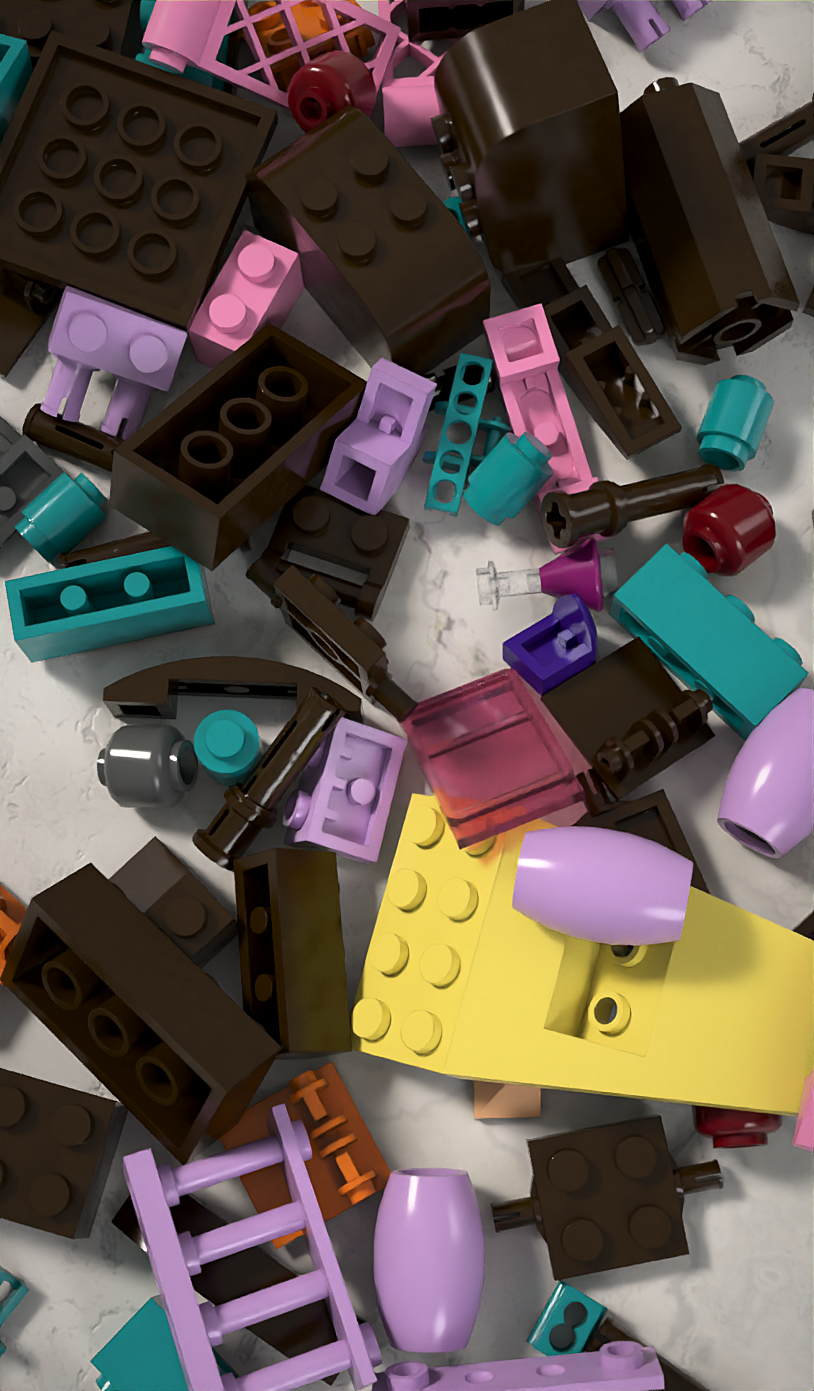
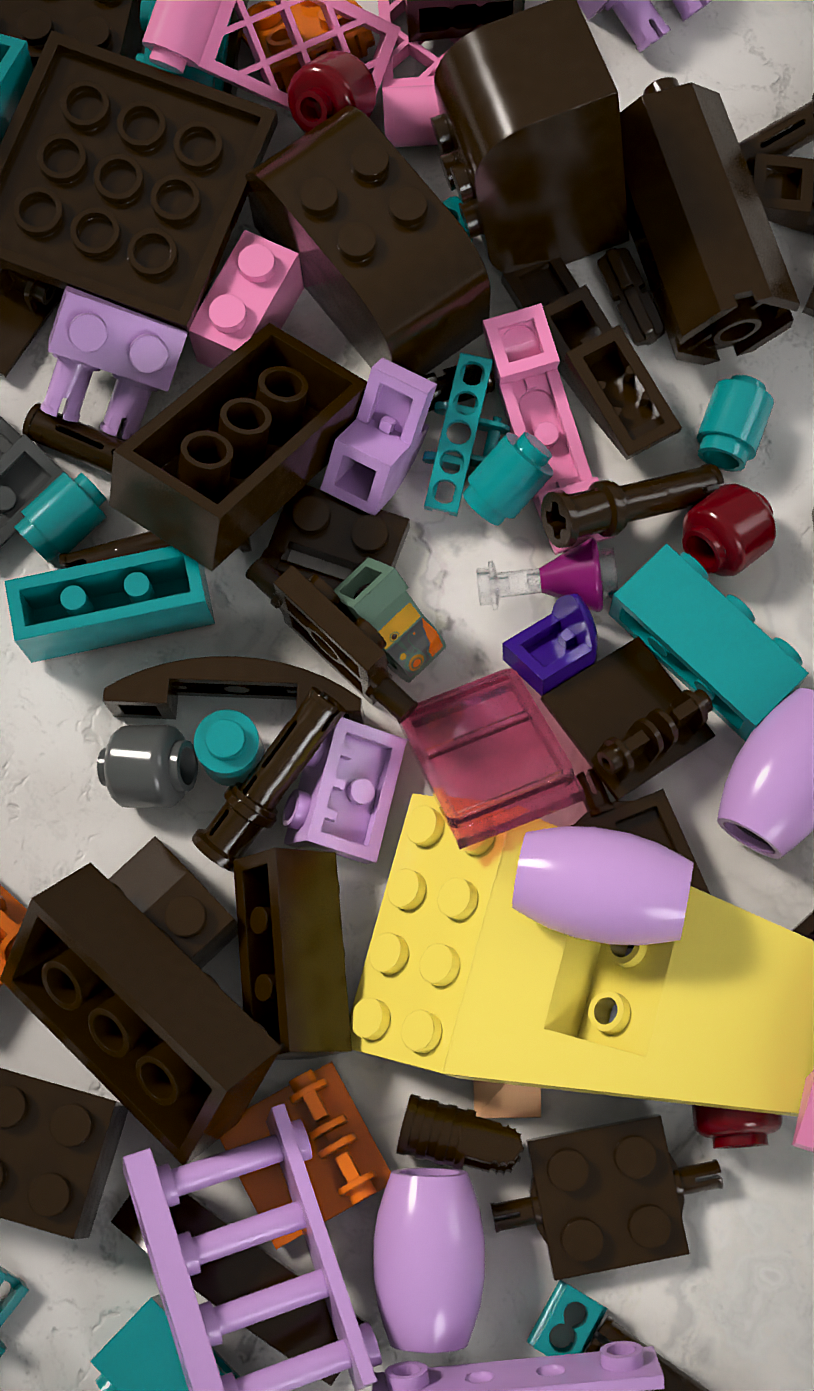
(393, 613): none -> sand green leg
(457, 1137): none -> dark brown hinge

